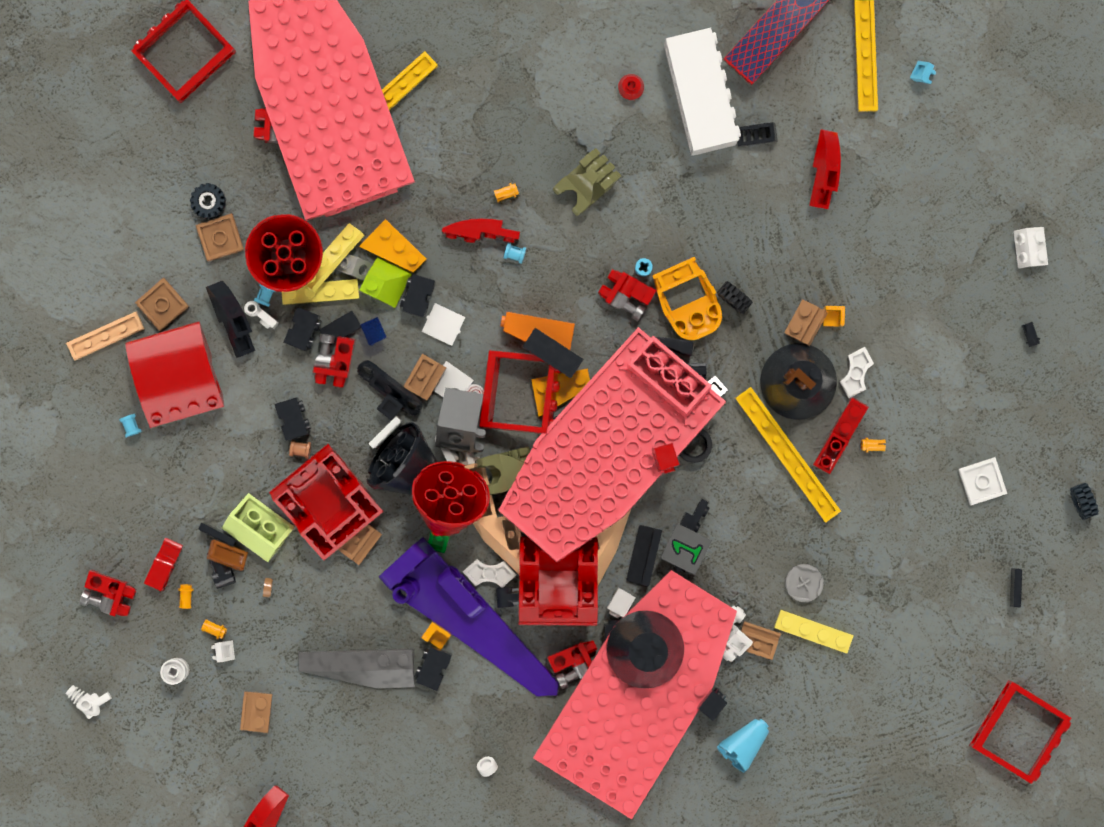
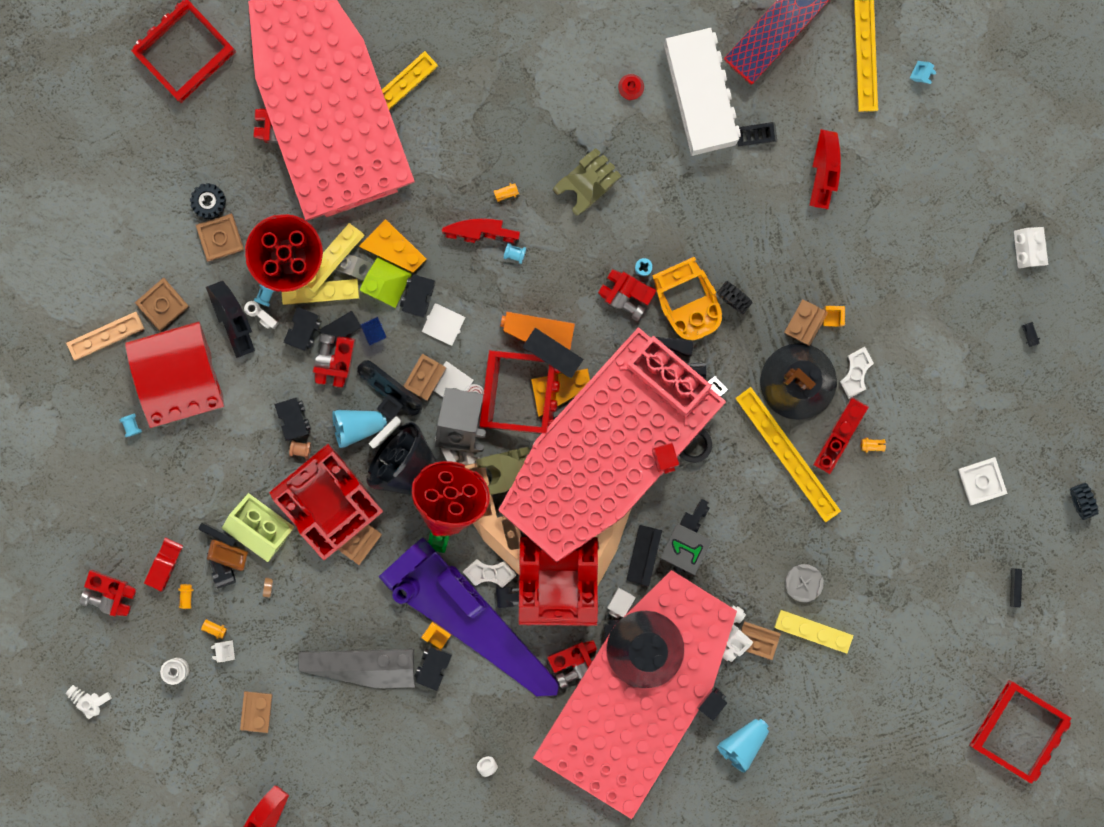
(356, 425): none -> medium azure cone

